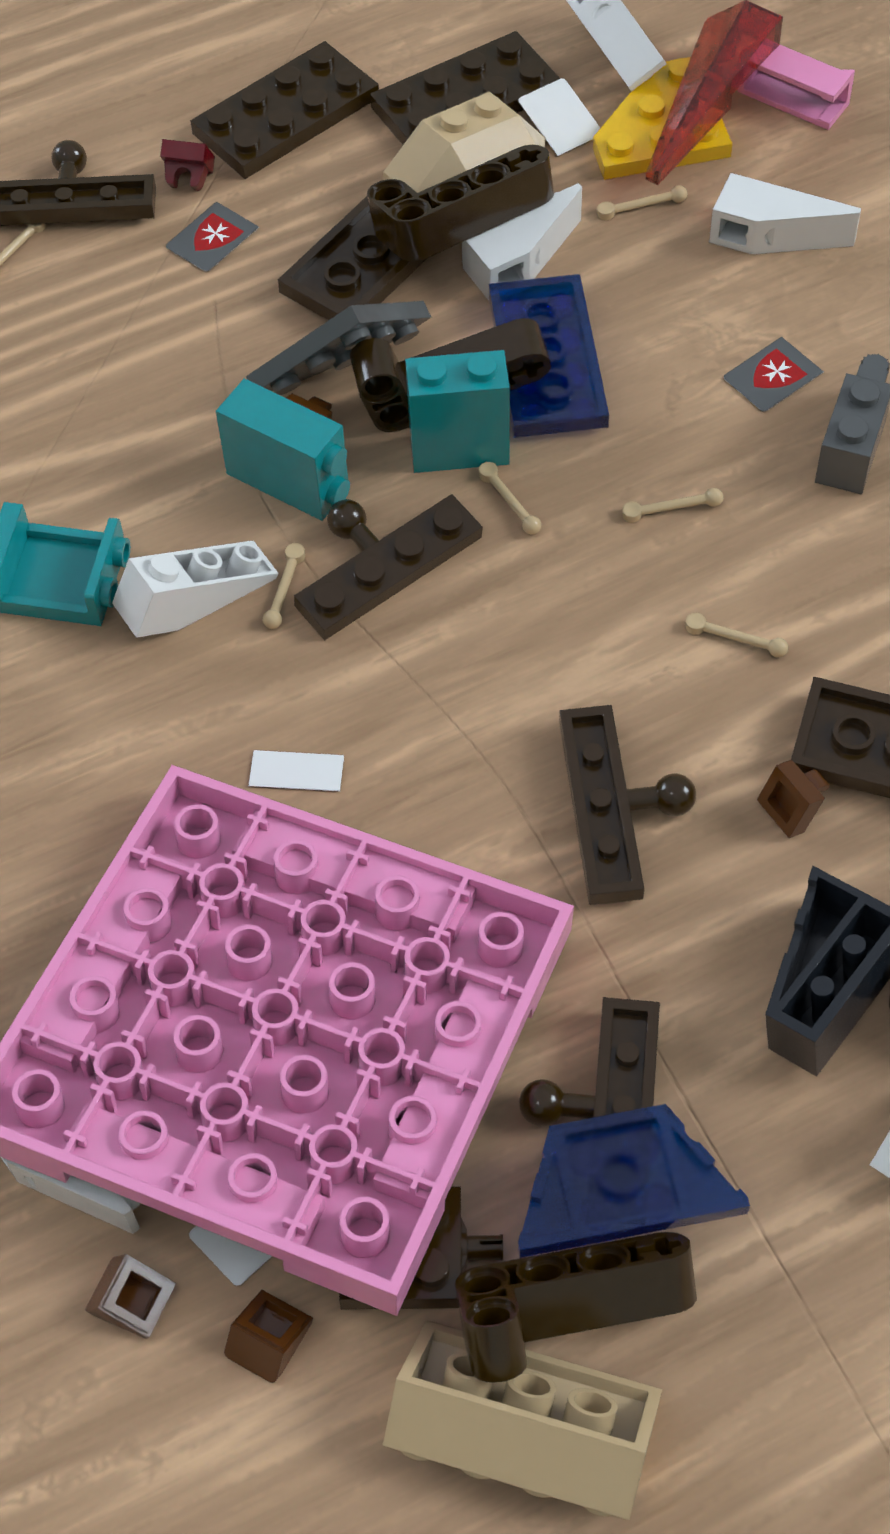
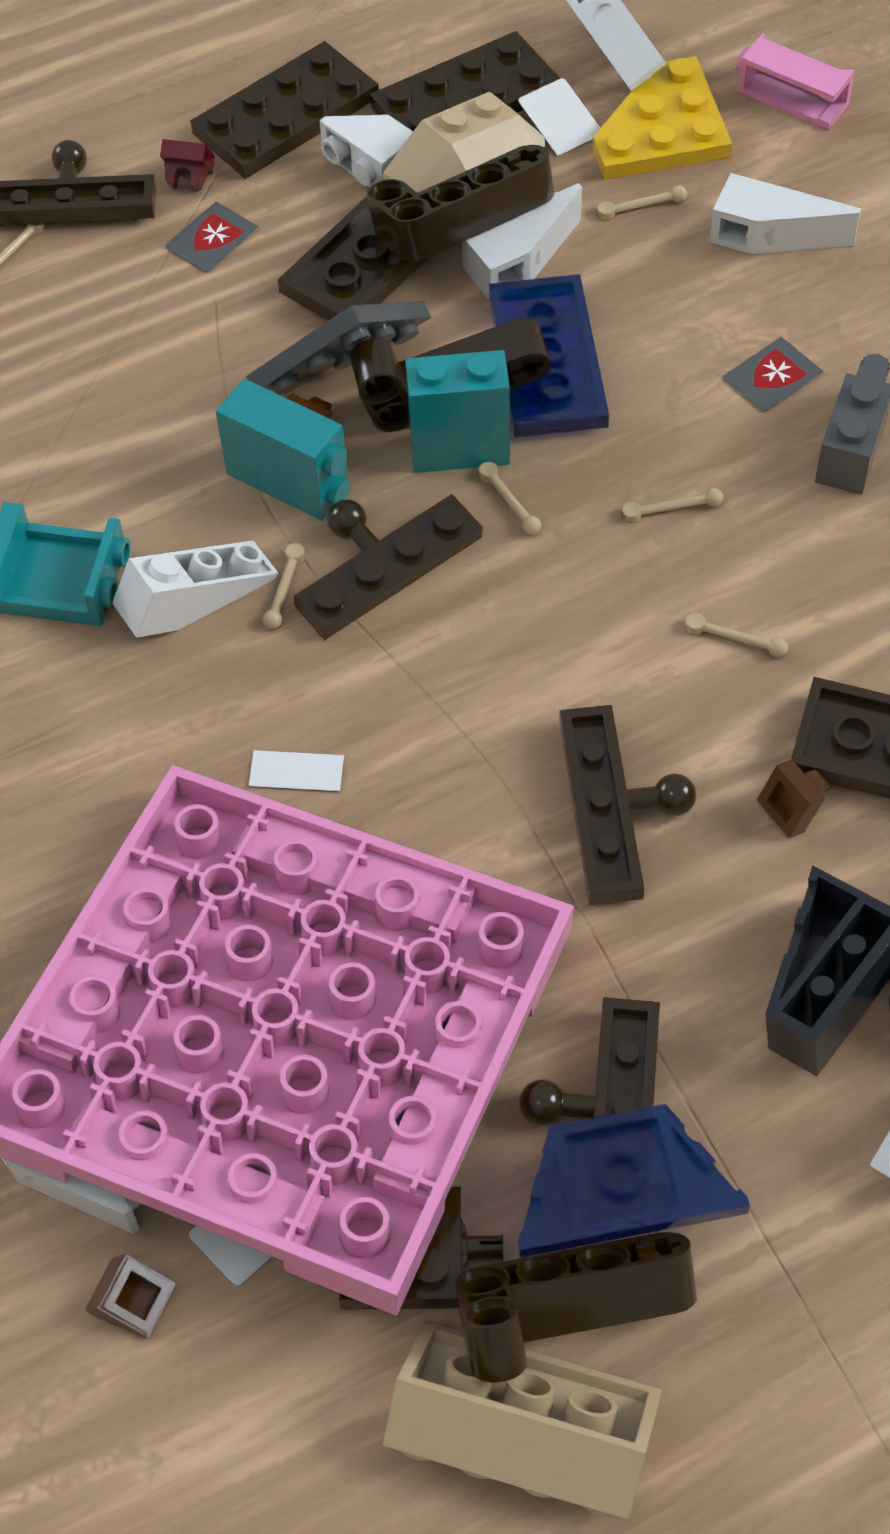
(266, 1336): reddish brown slope -> none
(362, 144): none -> white slope
(722, 60): clear red wedge -> none

